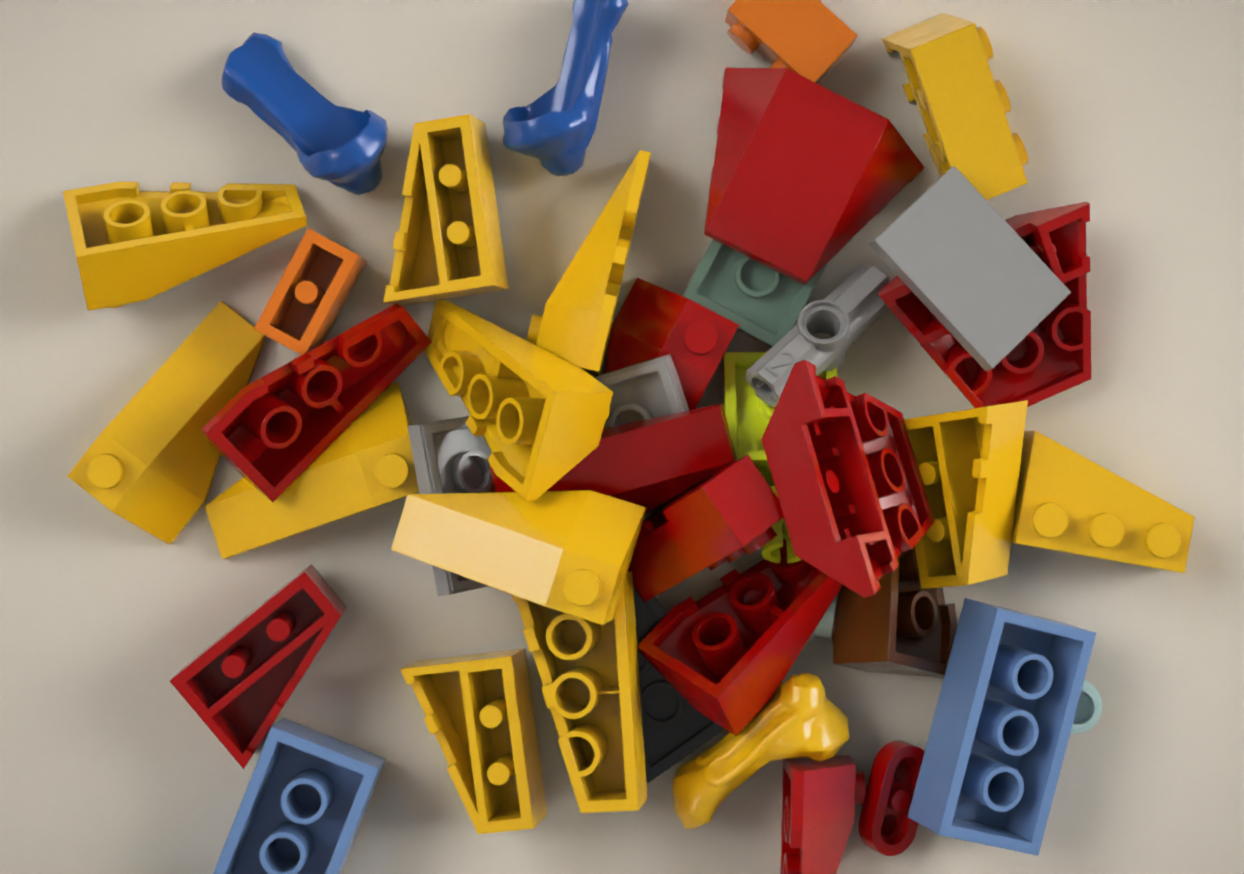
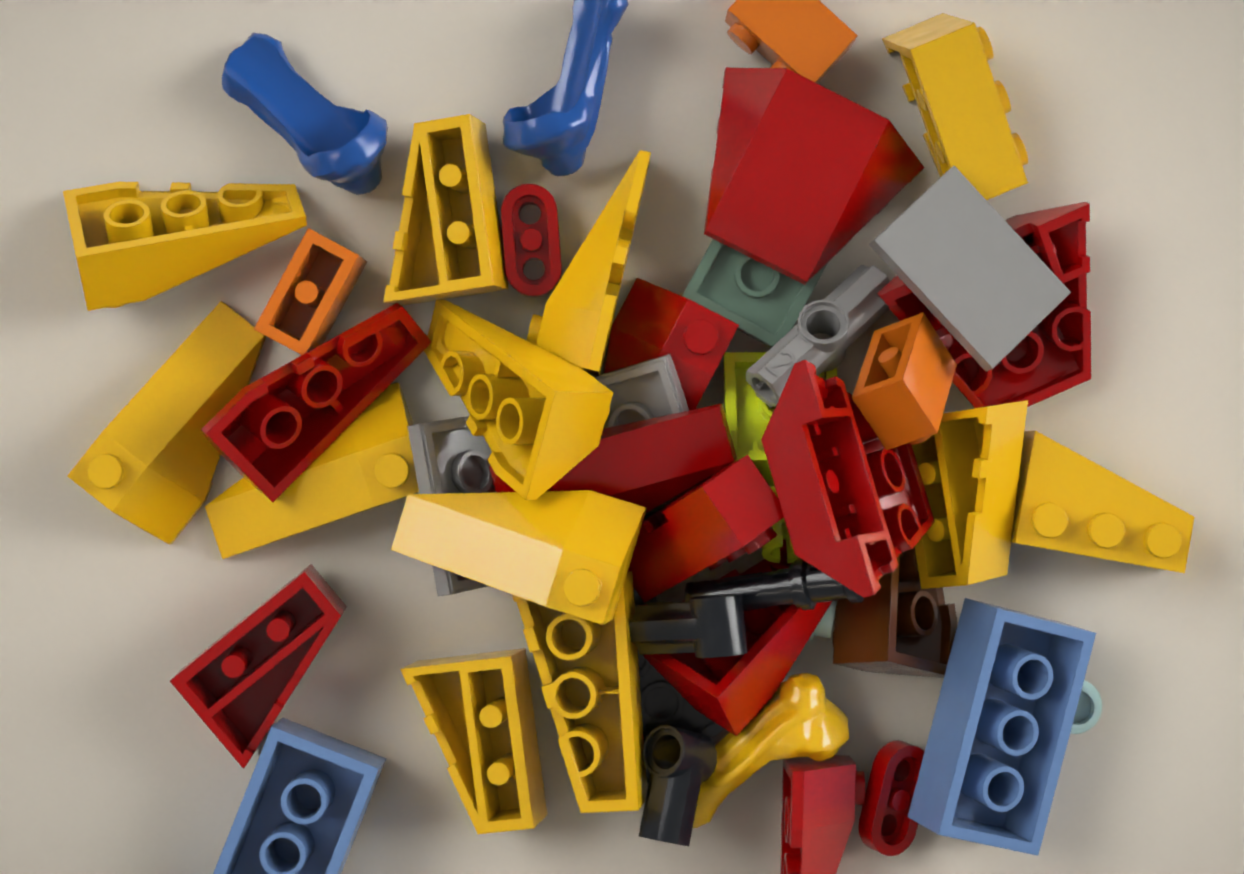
(531, 241): none -> red plate
(677, 767): none -> black piece
(703, 626): none -> black piece
(795, 585): none -> black pin
(905, 382): none -> orange brick

